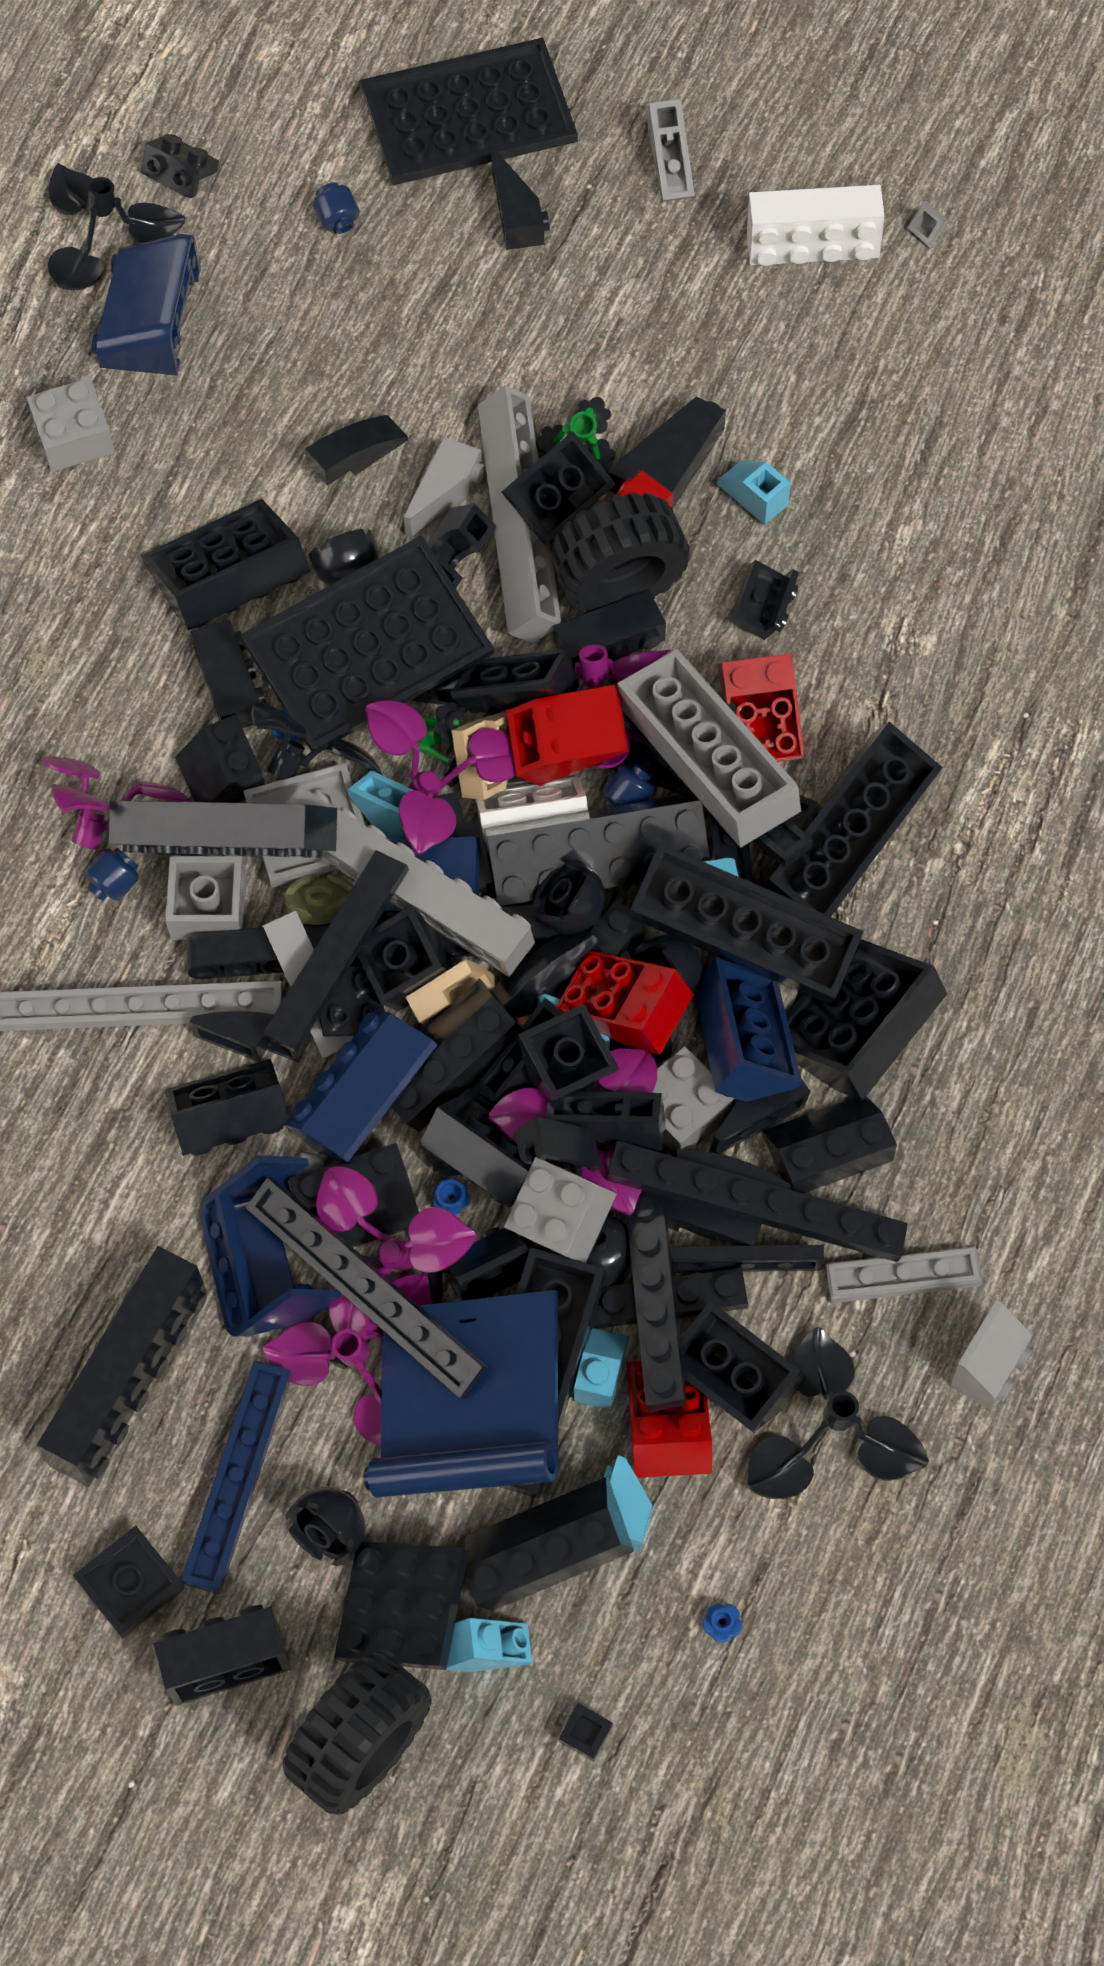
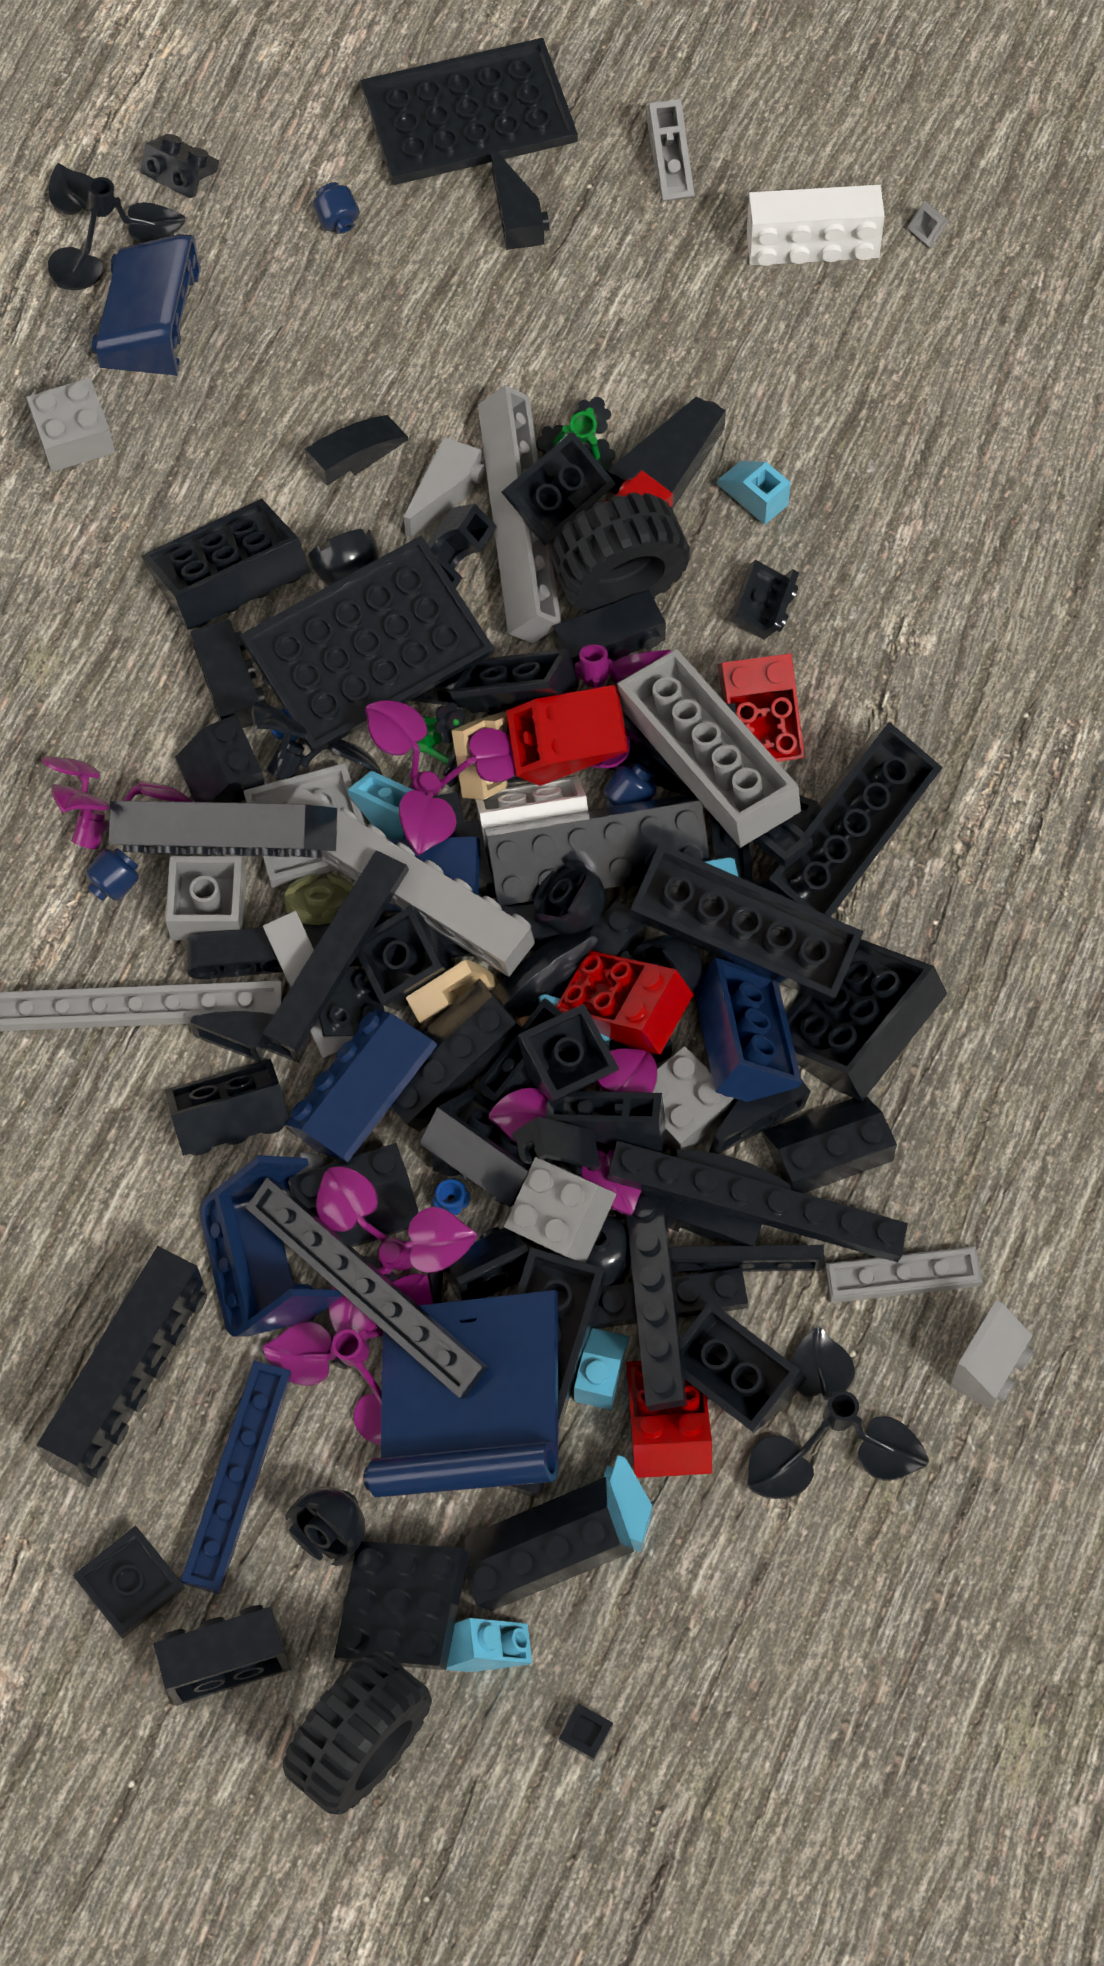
(730, 1629): blue plate -> none

